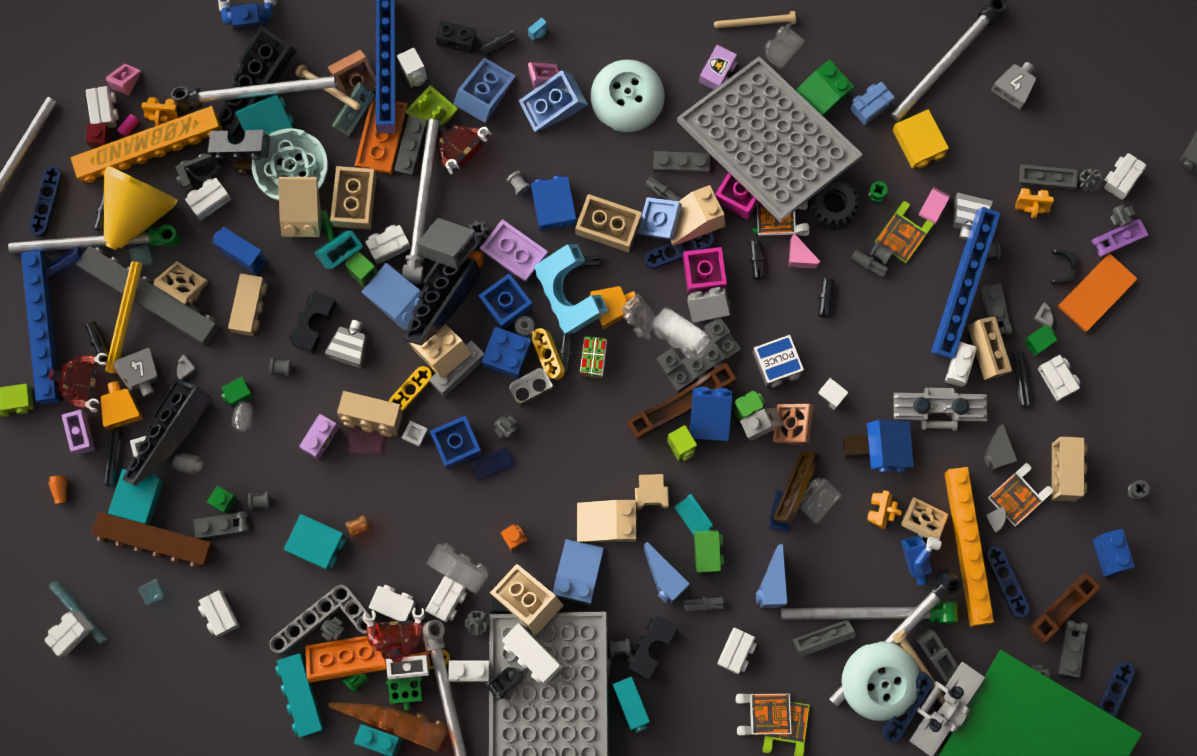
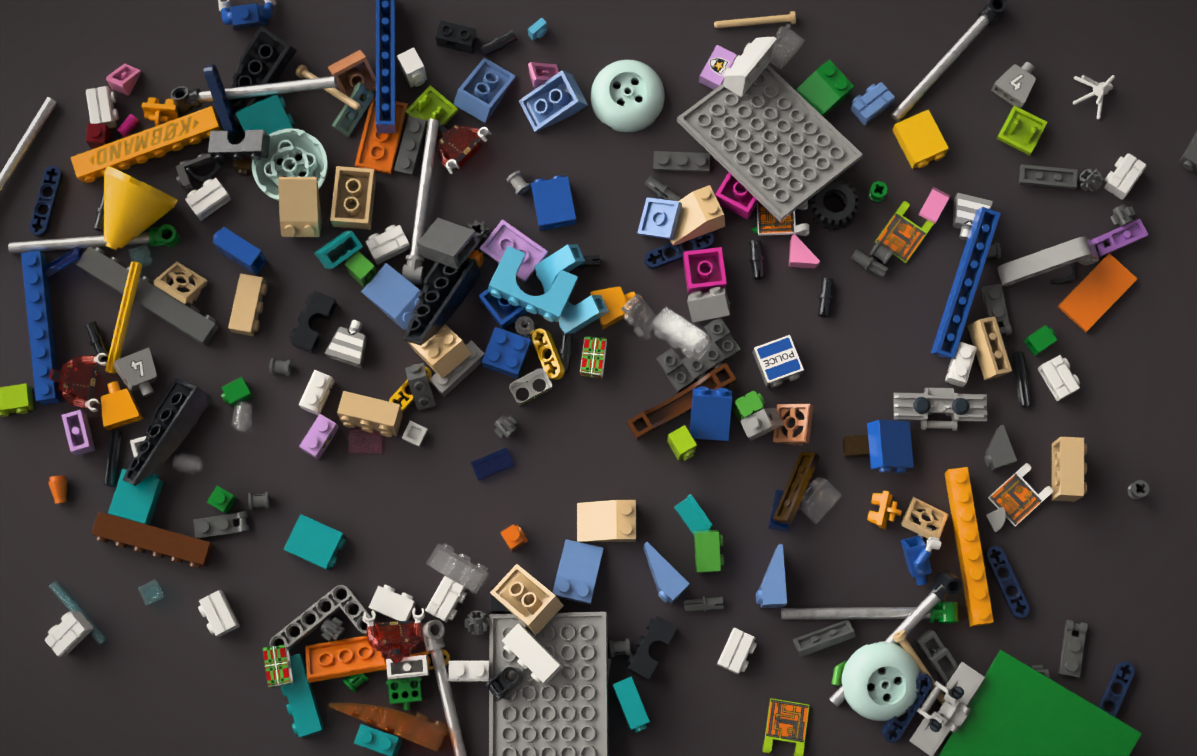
(184, 368): light grey tile -> none
(220, 99): none -> dark blue beam
(278, 666): none -> piece
(316, 392): none -> white brick
(327, 225): green piece -> none
(357, 526): clear orange bush -> none
(420, 386): none -> dark grey bracket
(455, 442): blue brick -> none
(548, 305): none -> medium azure arch
(608, 223): tan brick -> none
(651, 492): tan piece -> none
(749, 65): none -> white slope
(768, 714): flag -> none
(833, 393): white panel -> none
(837, 674): none -> bright green arm
(1021, 130): none -> lime plate
(1034, 203): light orange hips -> none
(1044, 316): light grey tile -> none
(1063, 607): reddish brown arch -> none
(1076, 250): none -> light grey beam
(1099, 90): none -> white plant
(1113, 552): blue brick -> none

